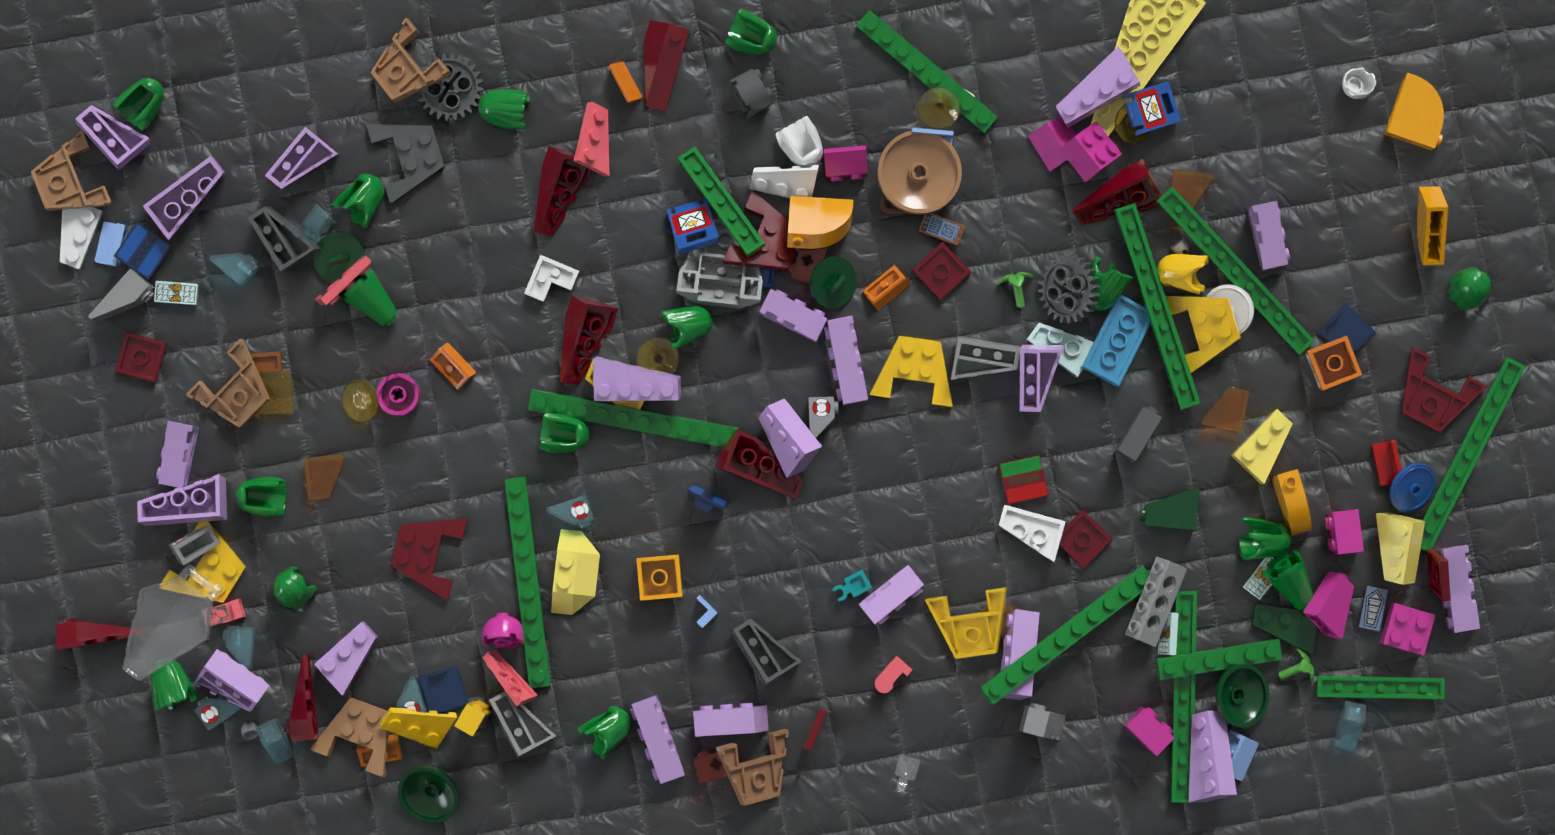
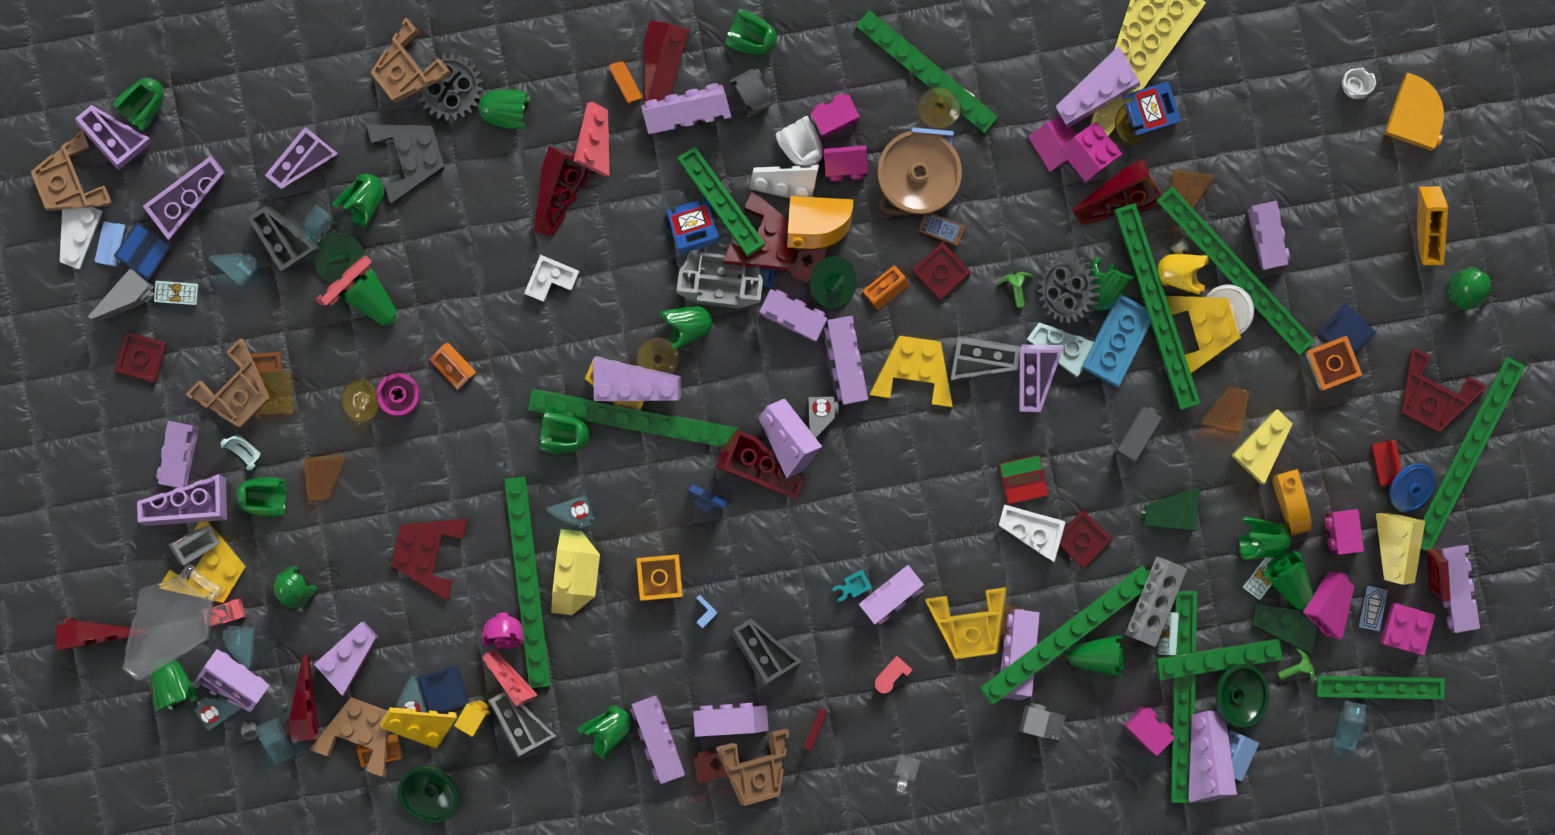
(233, 444): none -> light aqua helmet
(584, 329): dark red wedge -> none
(686, 108): none -> lavender wedge
(834, 116): none -> dark pink brick
(1099, 656): none -> green cone

